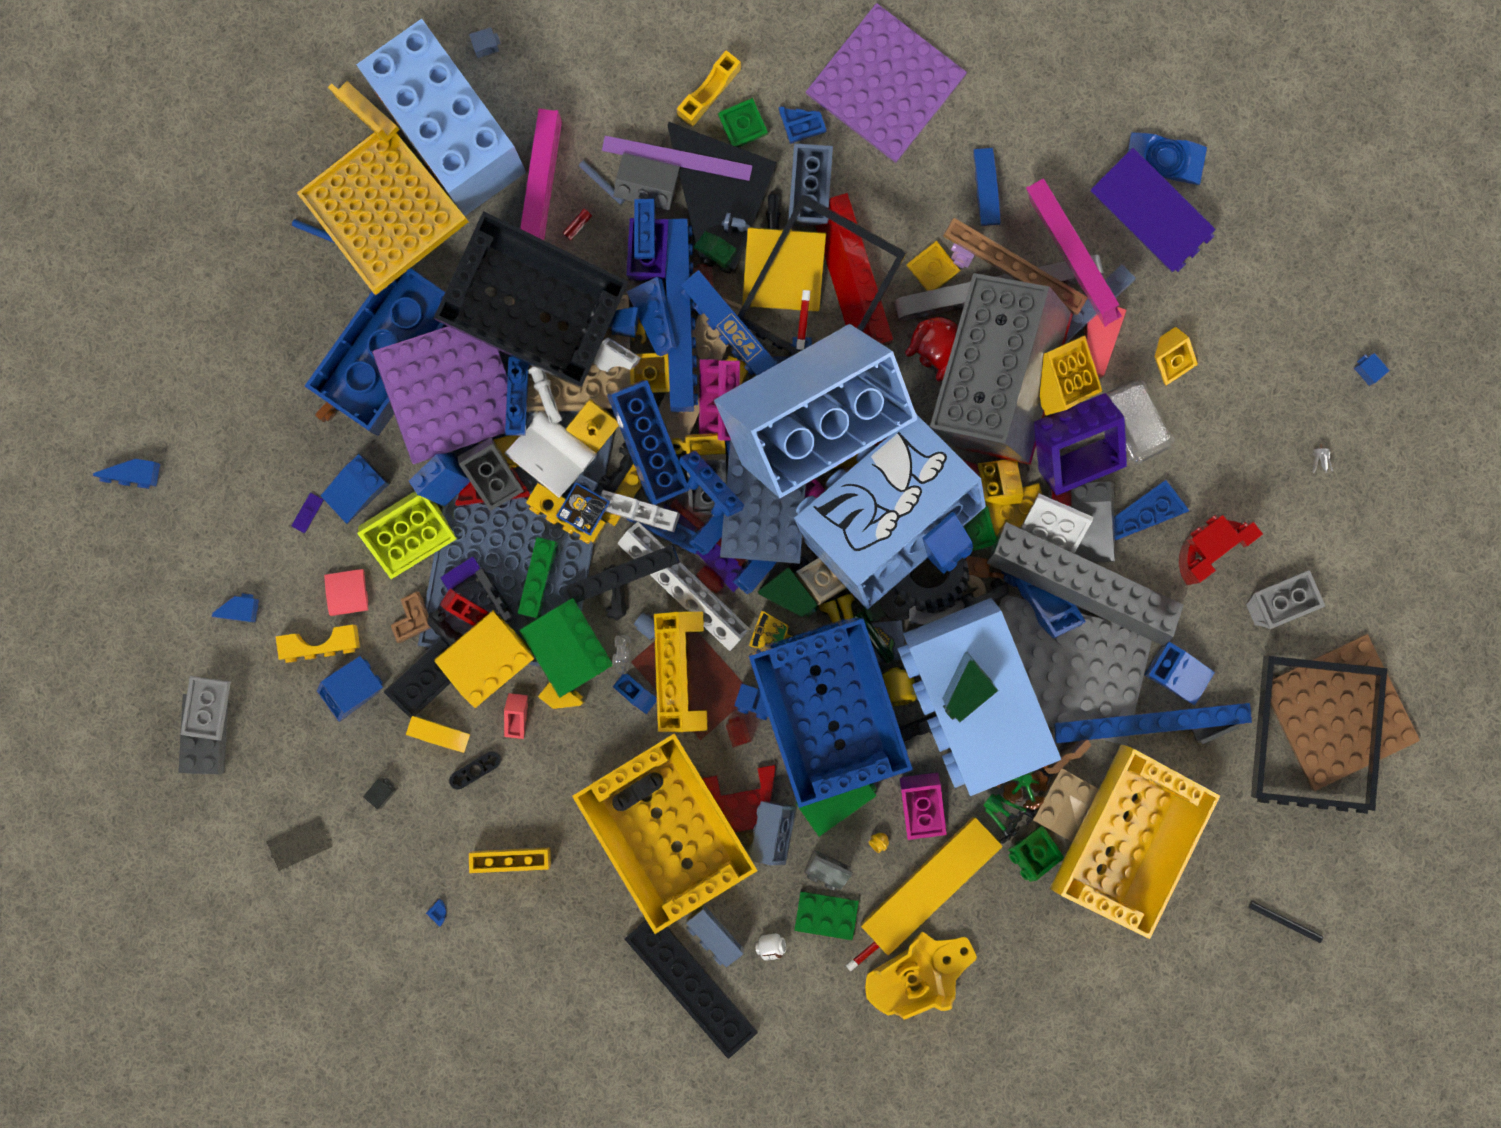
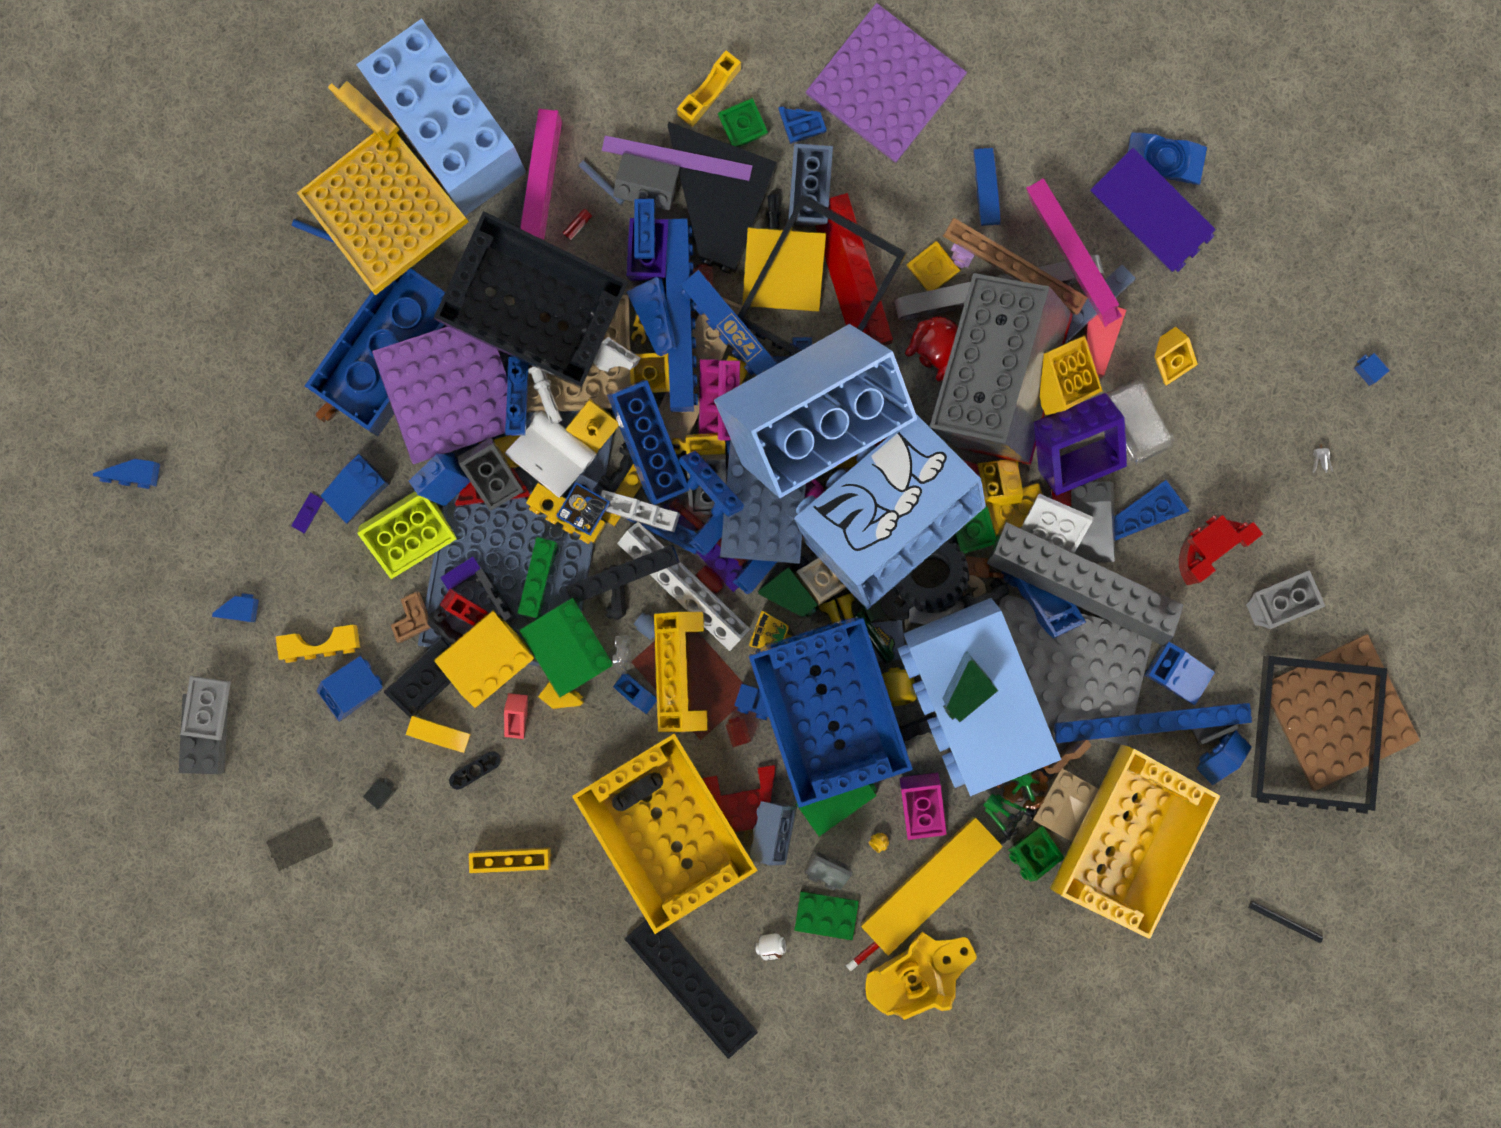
(346, 592): coral slope -> none
(437, 912): blue tile -> none
(485, 42): sand blue brick -> none
(625, 322): blue slope -> none
(714, 936): sand blue slope -> none
(716, 249): dark green slope -> none
(736, 222): sand blue piece -> none
(803, 319): red bar -> none
(947, 543): blue slope -> none
(1224, 758): none -> blue brick

